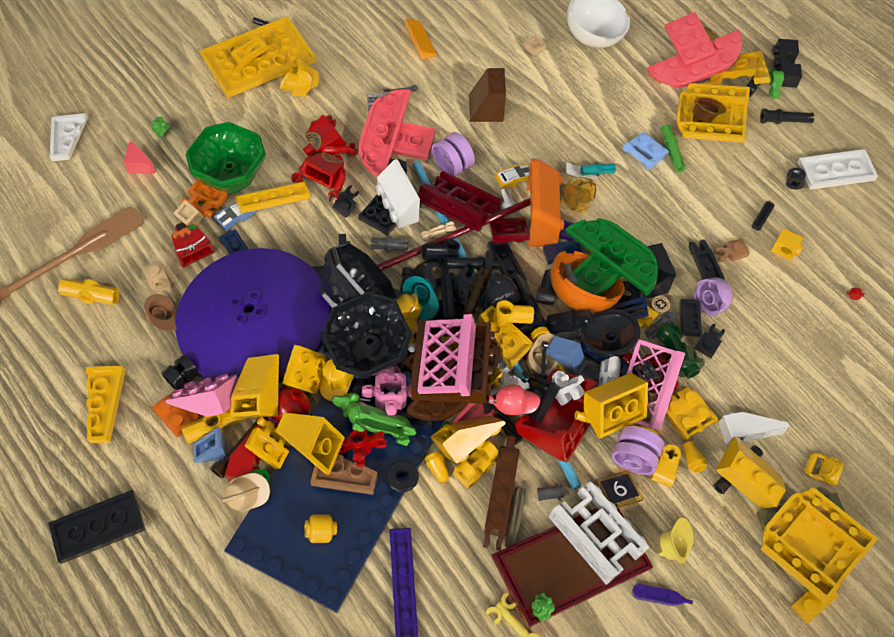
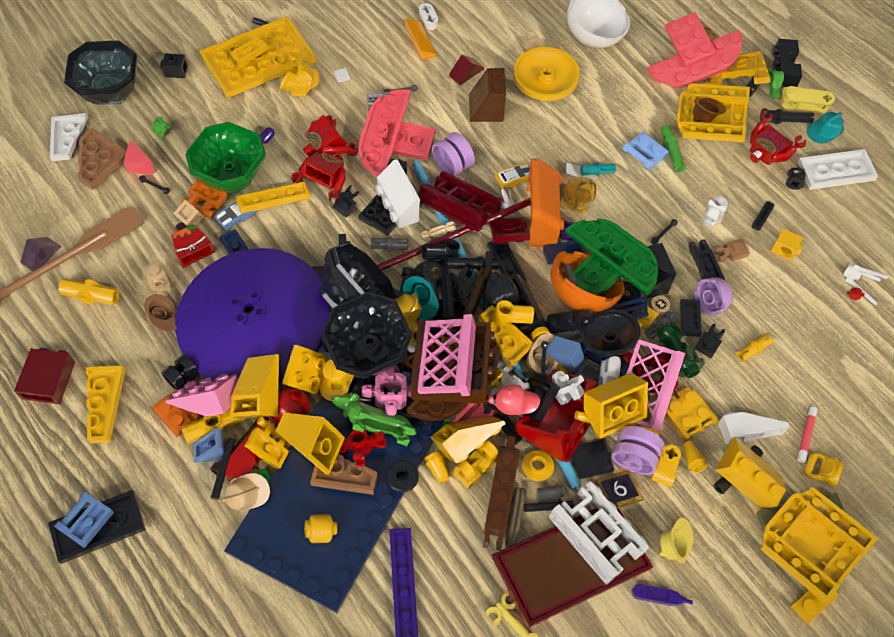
(38, 252): none -> slope
(45, 376): none -> dark red brick
(88, 523): none -> medium blue plate
(98, 158): none -> medium nougat plate
(102, 72): none -> rock
(143, 179): none -> black hinge
(174, 65): none -> black brick
(222, 469): none -> black bar
(267, 135): none -> dark purple arm
(341, 75): none -> white sticker
(431, 15): none -> white beam
(465, 69): none -> dark red slope
(531, 472): none -> yellow piece
(542, 607): bright green plant -> none
(545, 506): none -> black piece
(546, 73): none -> yellow dish
(546, 293): black piece -> none
(592, 459): none -> black piece
(648, 370): black wheel -> none
(655, 240): none -> black hinge
(715, 211): none -> white hips
(754, 347): none -> yellow pin
(770, 144): none -> red torso
(802, 455): none -> coral bar
(806, 99): none -> light yellow piece
(826, 127): none -> teal piece
(855, 272): none -> white plant

